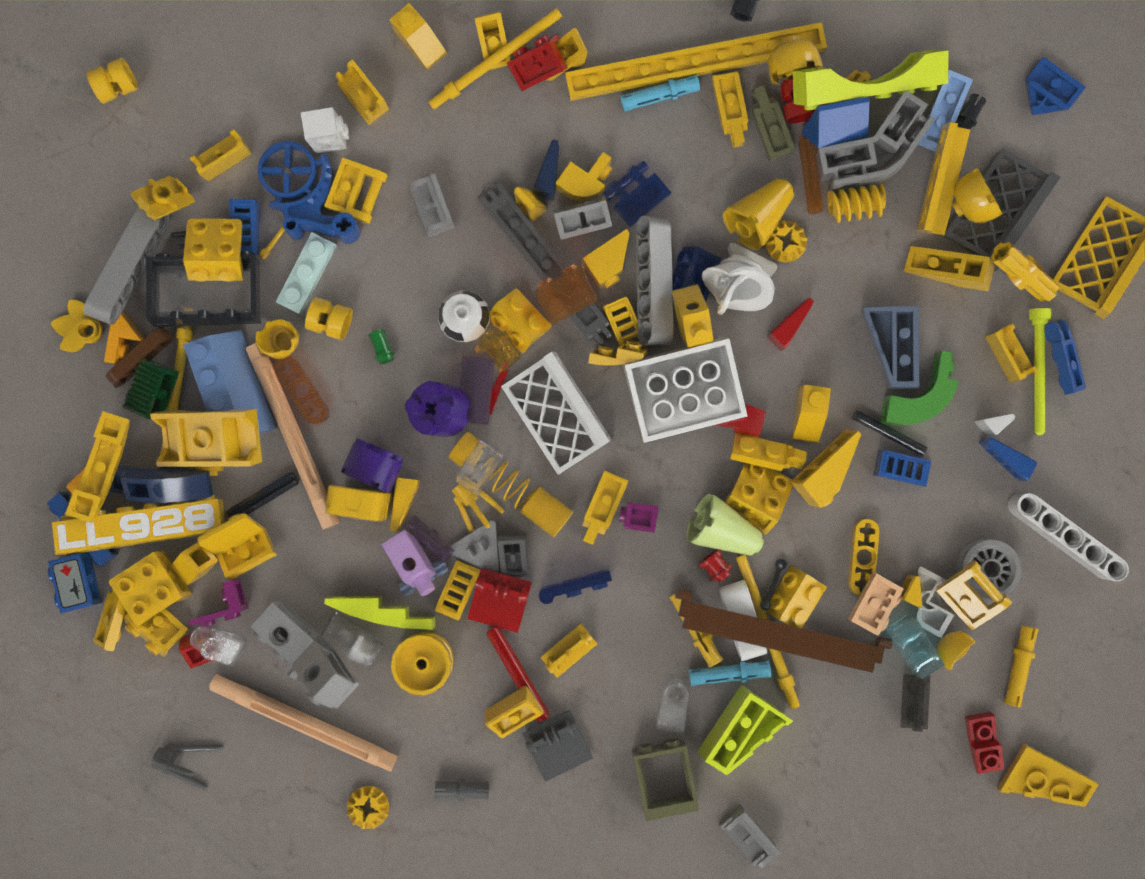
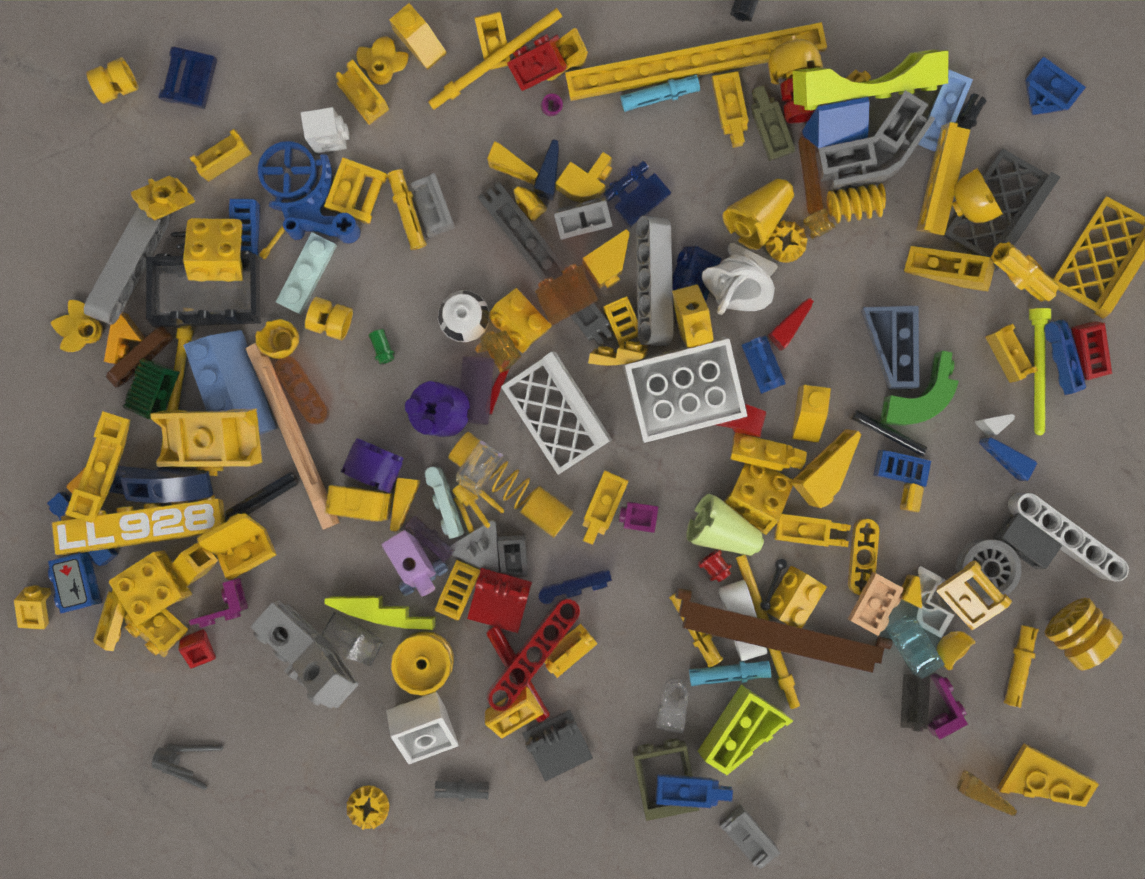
(32, 608): none -> yellow bracket
(195, 78): none -> clear blue plate
(217, 644): clear piece -> none
(303, 723): light nougat piece -> none
(381, 56): none -> yellow plate
(409, 218): none -> yellow pin
(421, 728): none -> white slope
(444, 501): none -> light aqua hinge
(508, 163): none -> yellow slope
(520, 659): none -> red beam
(557, 104): none -> magenta hinge
(691, 791): none -> blue hinge
(763, 364): none -> blue hinge
(808, 530): none -> yellow hinge
(818, 223): none -> clear yellow wheel
(911, 497): none -> yellow slope
(944, 723): none -> magenta bracket
(979, 791): none -> clear yellow slope
(983, 742): red slope -> none
(1028, 541): none -> dark grey hinge
(1084, 634): none -> yellow wheel
(1100, 338): none -> red slope

